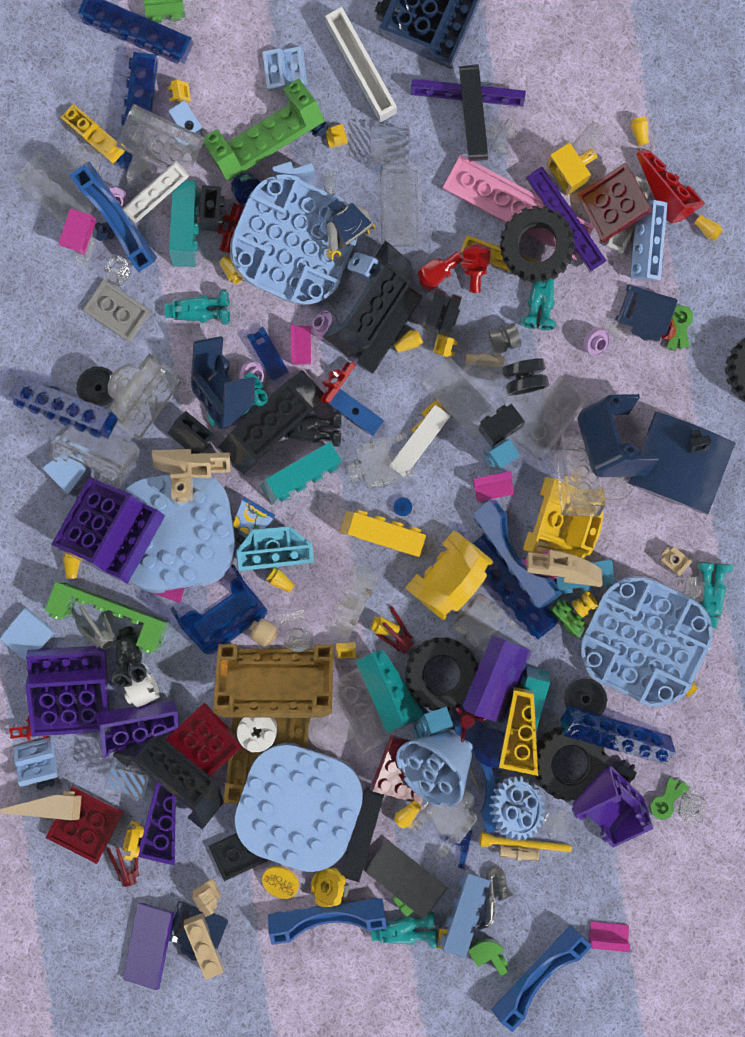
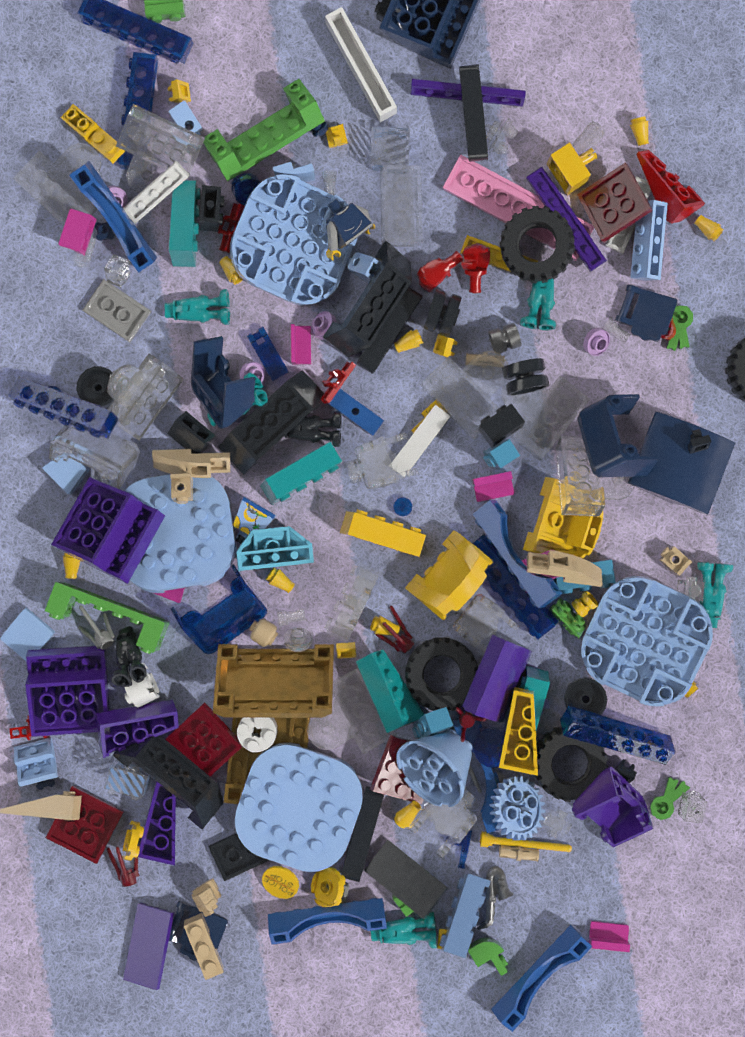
(284, 67): light blue slope -> none

